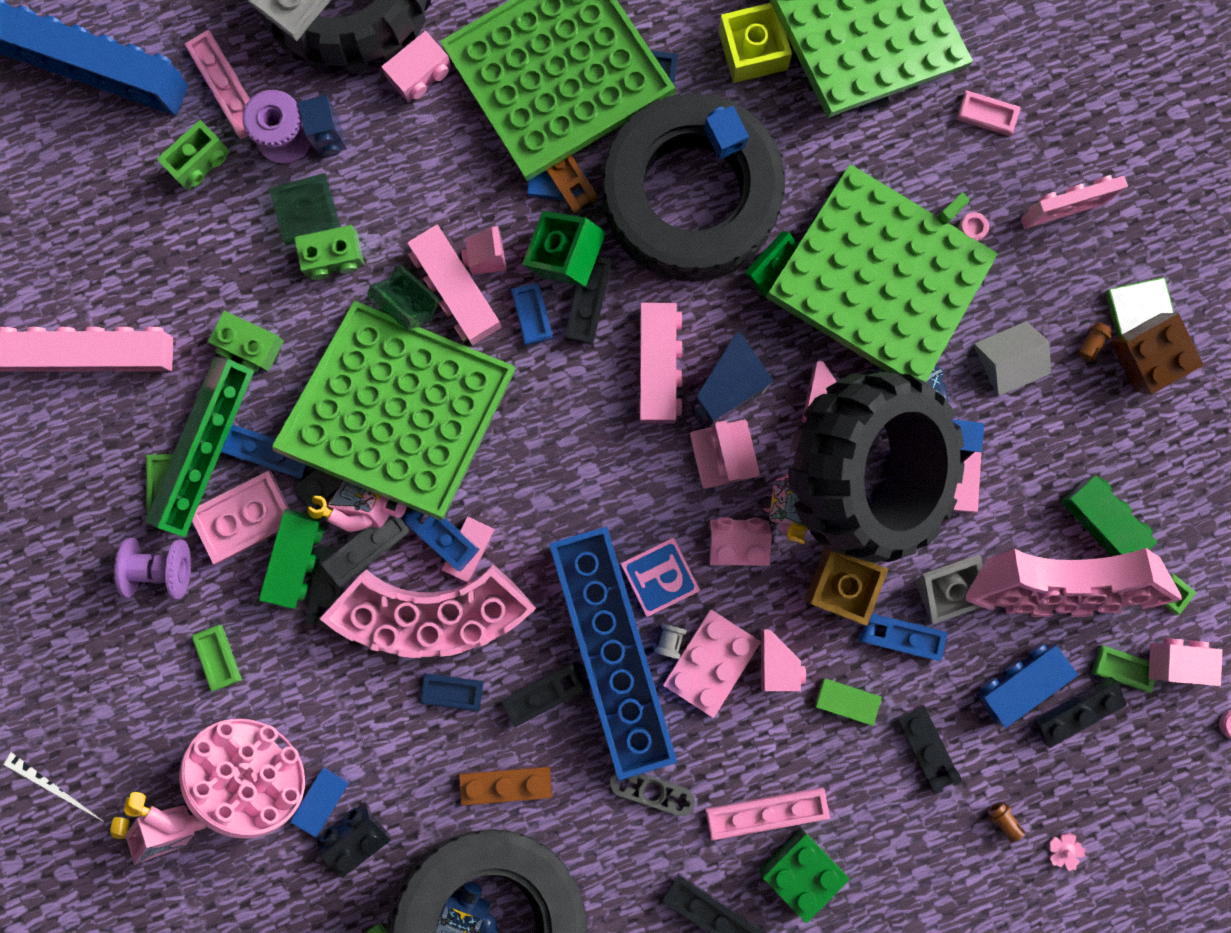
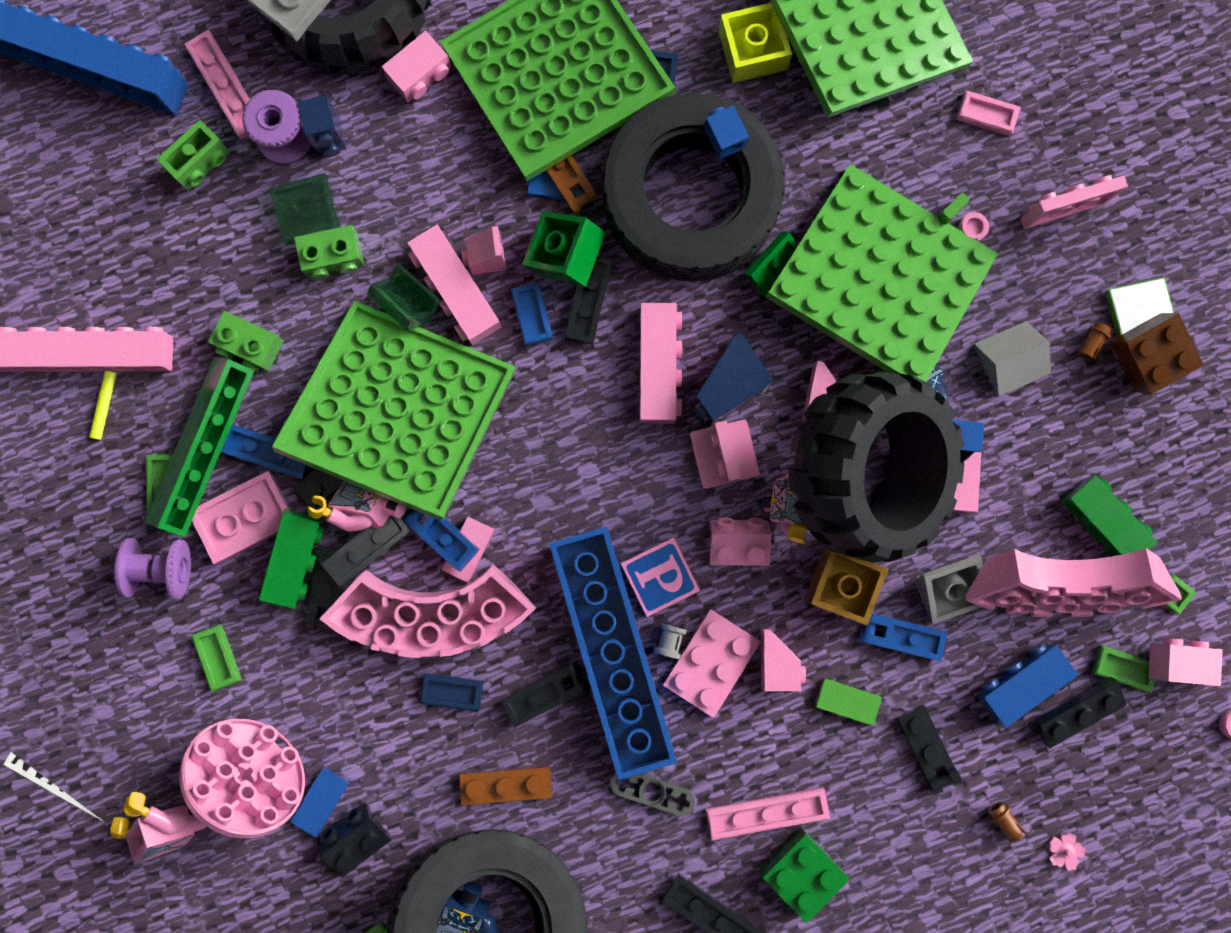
(102, 405): none -> neon yellow piece

